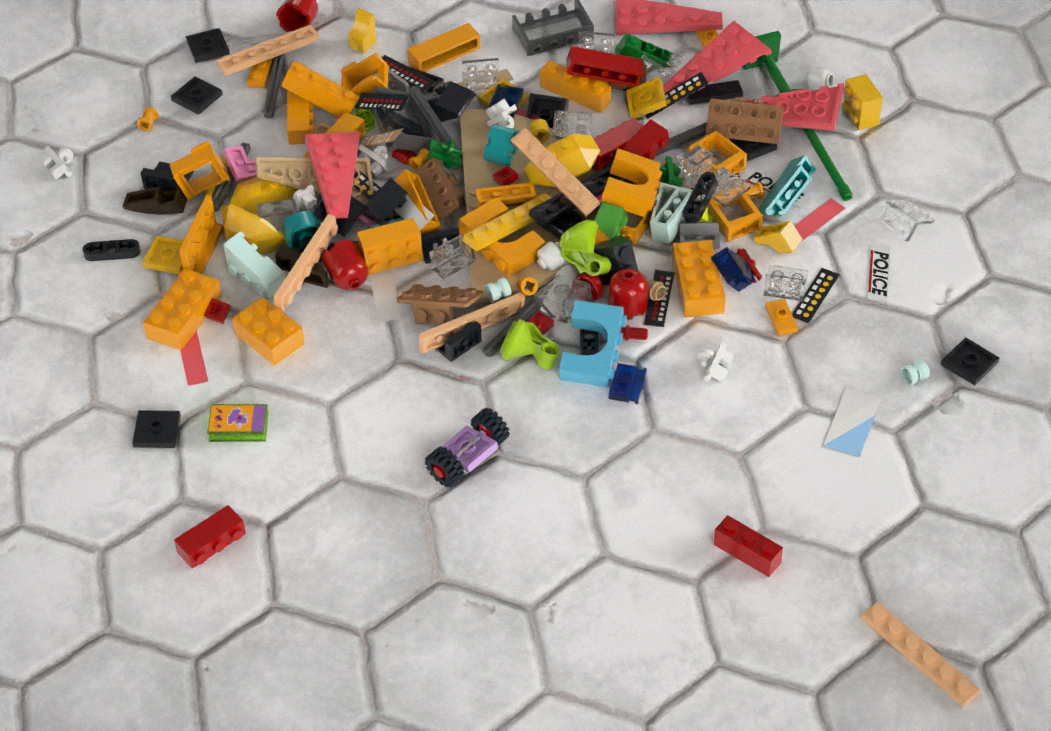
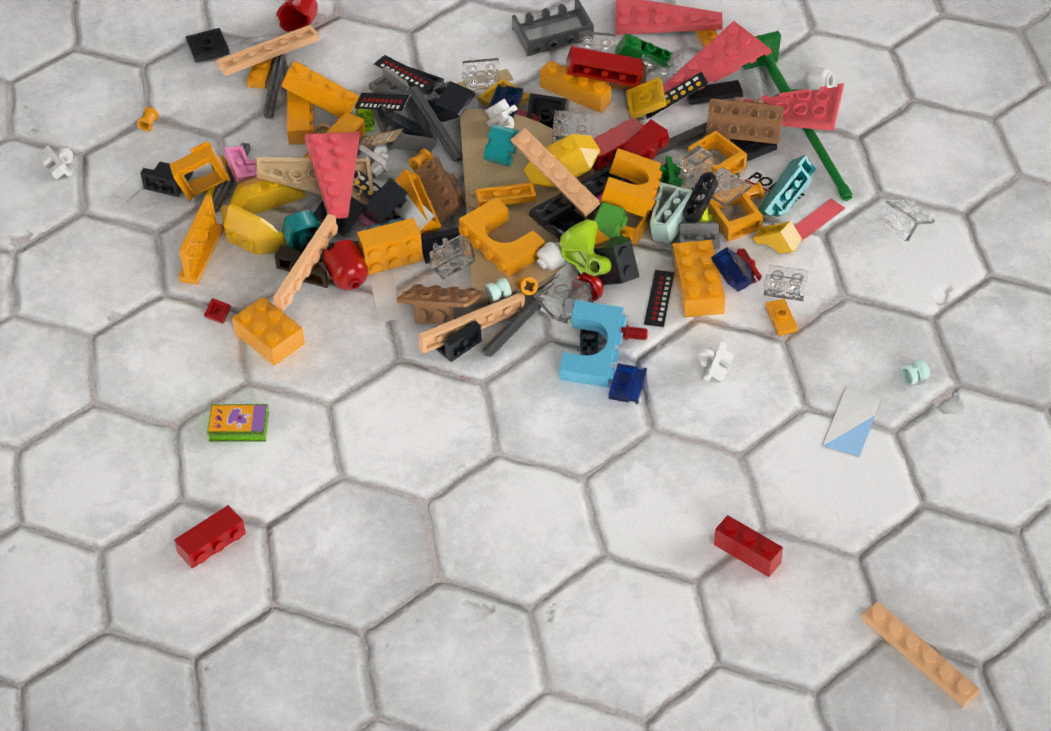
(125, 253): black beam -> none
(155, 201): dark brown slope -> none
(156, 429): black plate -> none
(164, 255): yellow plate -> none
(182, 309): light orange brick -> none
(193, 361): coral sticker -> none
(196, 95): black plate -> none
(251, 267): light aqua wedge -> none
(276, 212): clear brick -> none
(305, 199): white hips -> none
(361, 78): light orange piece -> none
(363, 31): yellow arch -> none
(403, 155): red tile -> none
(444, 48): light orange brick -> none
(445, 152): green hips -> none
(467, 447): plate -> none
(503, 225): yellow plate -> none
(505, 176): red tile -> none
(526, 339): lime piece -> none
(540, 130): yellow wheel -> none
(542, 322): red tile -> none
(629, 291): red cylinder -> none
(656, 290): tan cone -> none
(815, 295): black sticker -> none
(862, 102): yellow brick -> none
(878, 273): sticker -> none
(970, 361): black plate -> none

